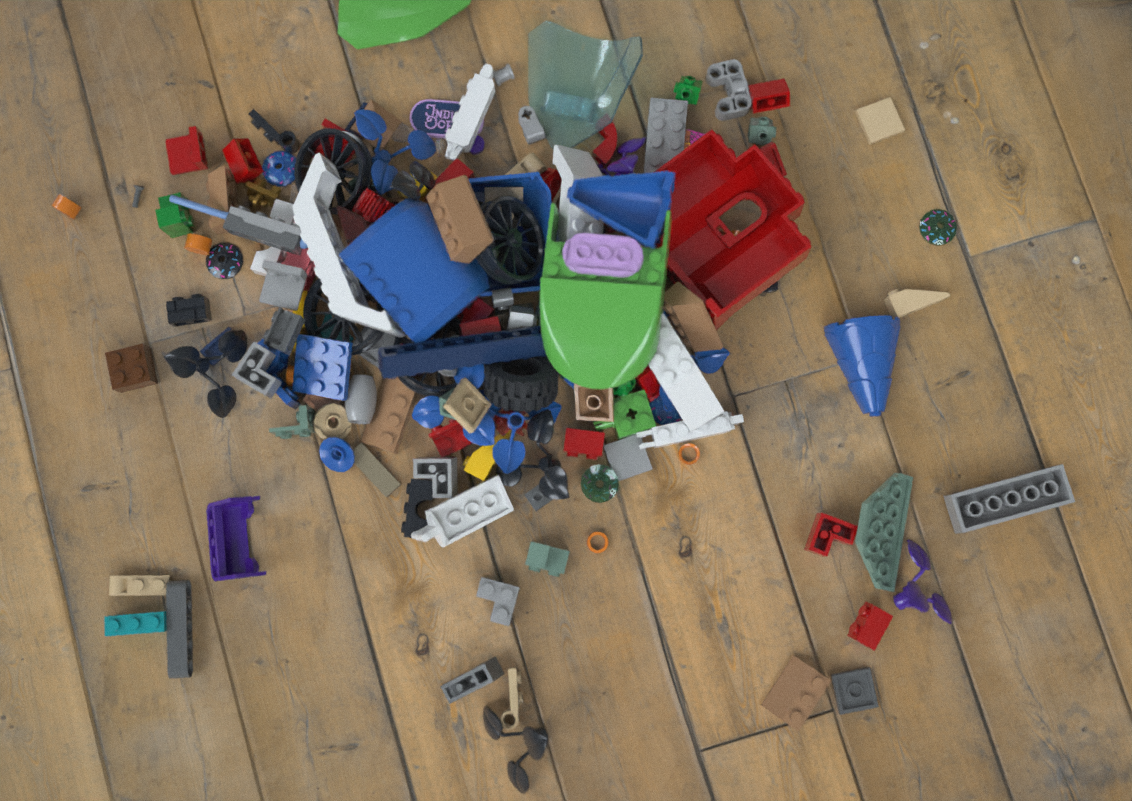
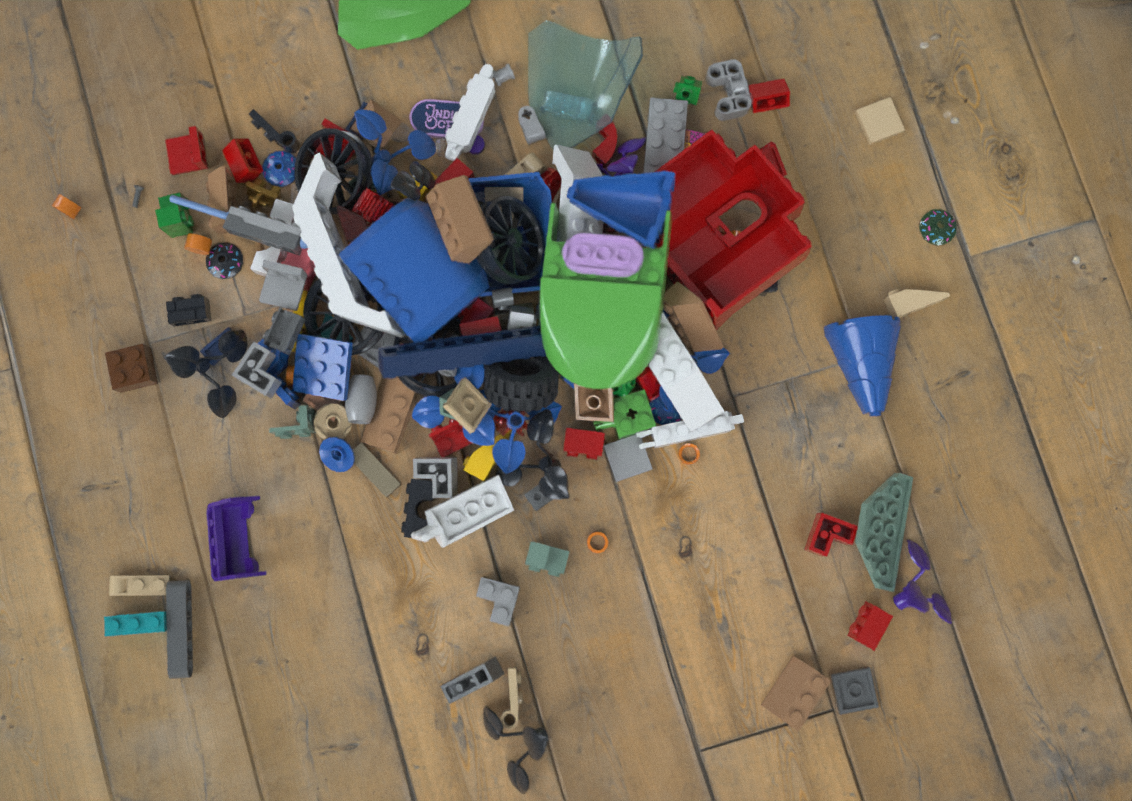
(604, 474): clear green dish -> none
(761, 131): sand green brick -> none
(1009, 499): light grey brick -> none

